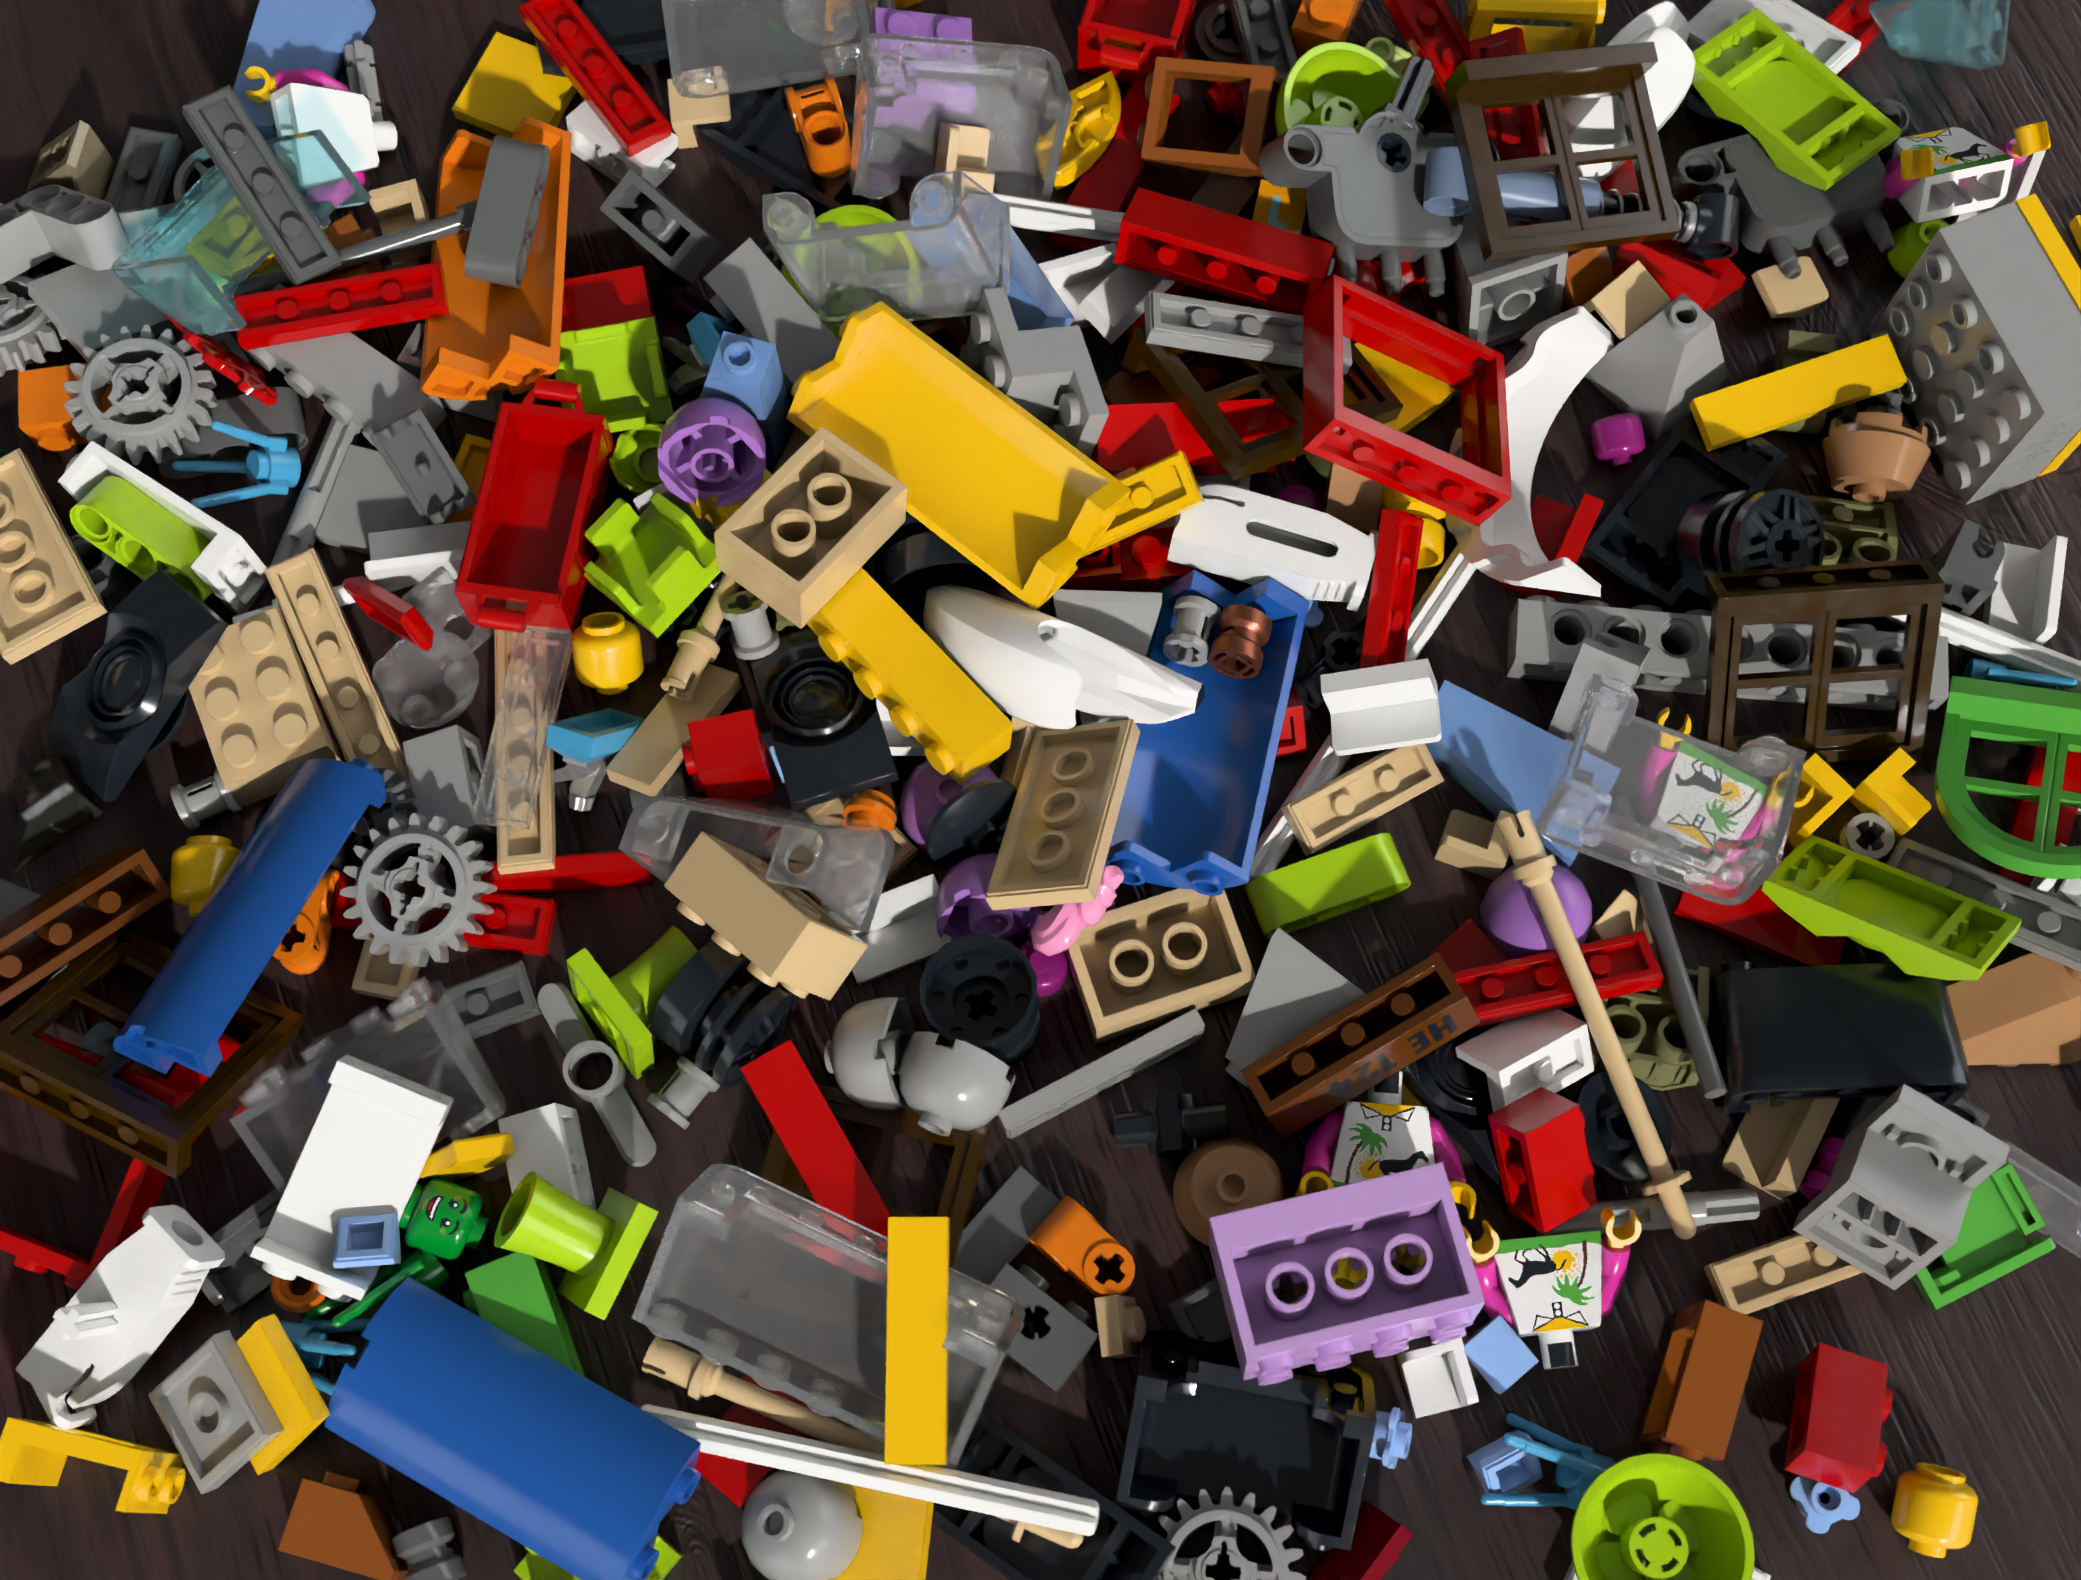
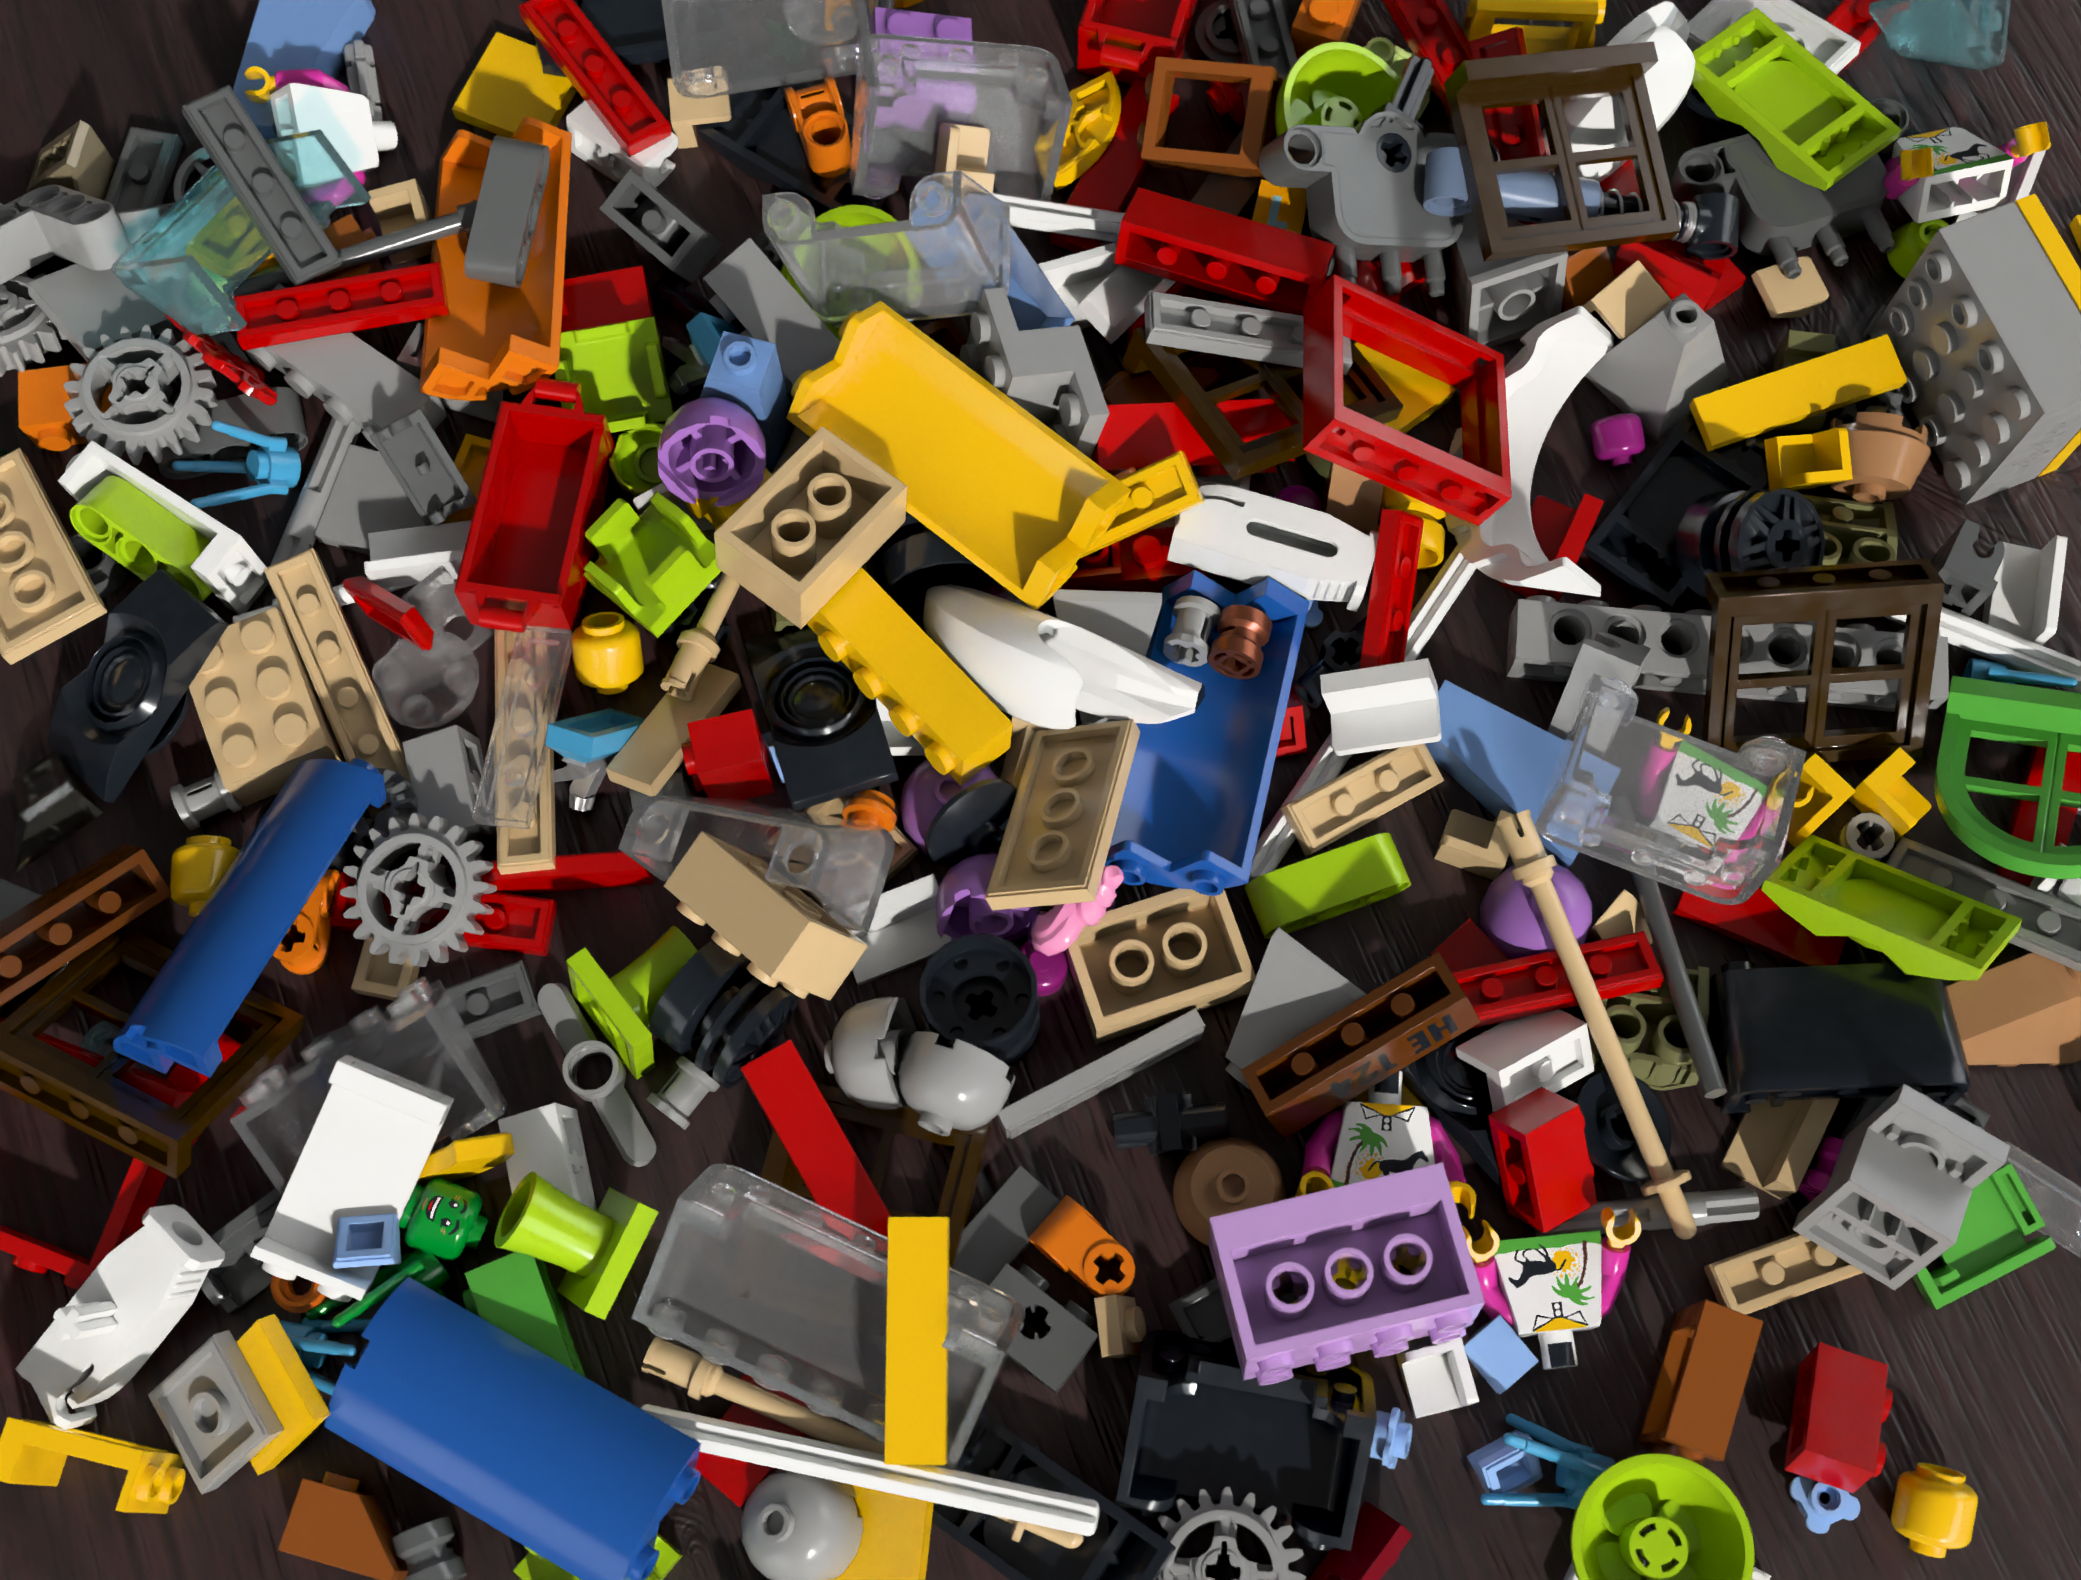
(750, 626): light grey bush -> none
(1808, 459): none -> yellow panel

